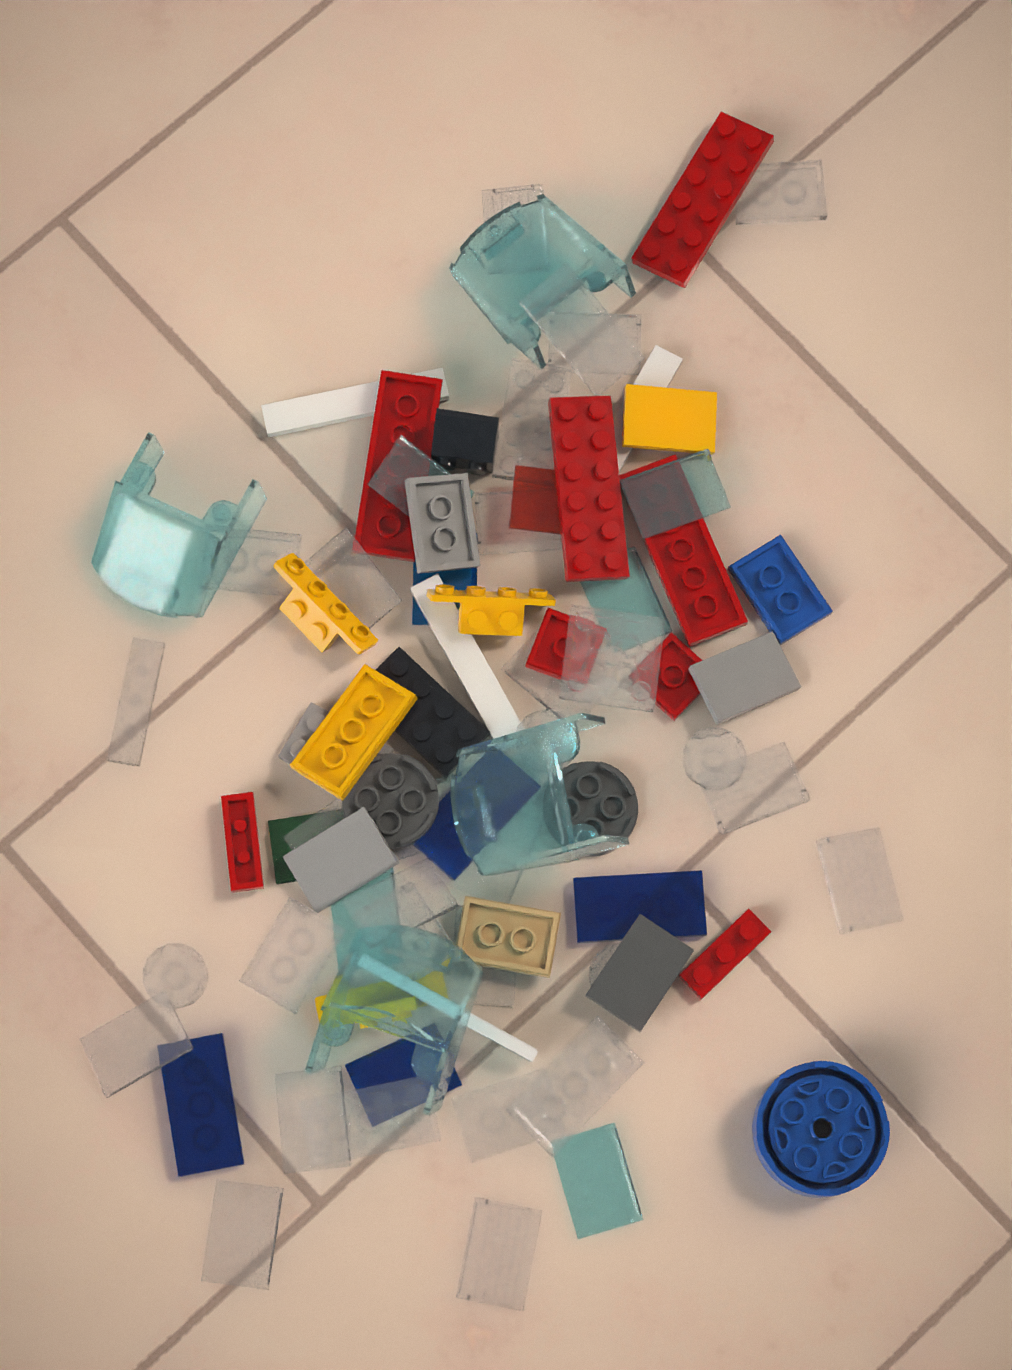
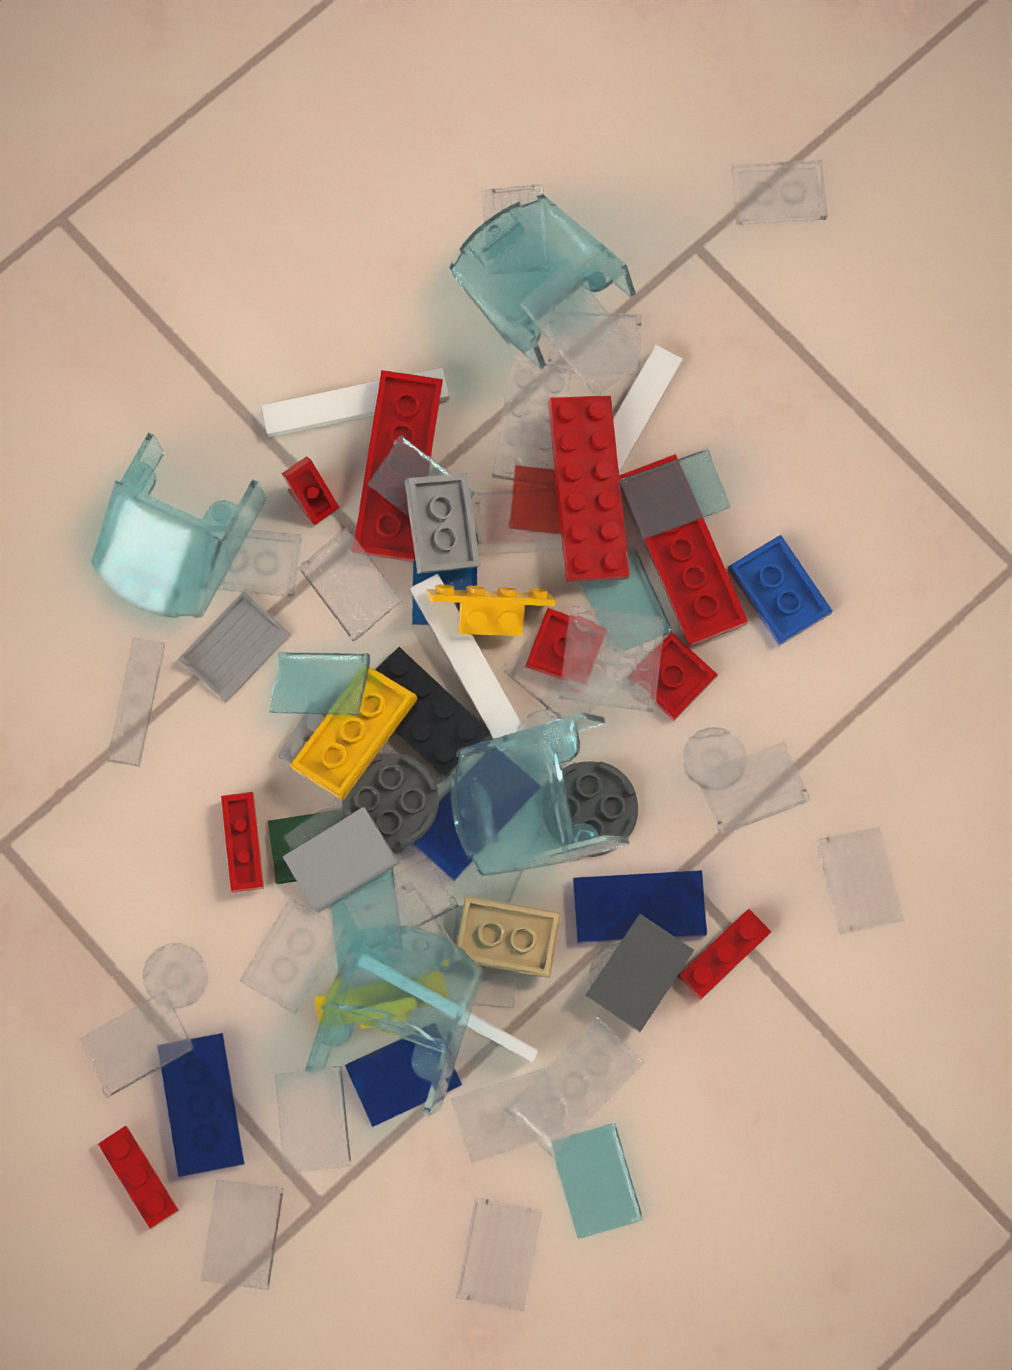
(138, 1177): none -> red plate
(234, 647): none -> light grey piece
(310, 490): none -> red slope
(318, 610): yellow bracket -> none
(319, 683): none -> clear light blue piece
(368, 1121): clear plate -> none
(465, 441): black slope -> none
(669, 419): yellow tile -> none
(702, 199): red plate -> none
(744, 677): light grey tile -> none
(786, 1135): blue brick -> none

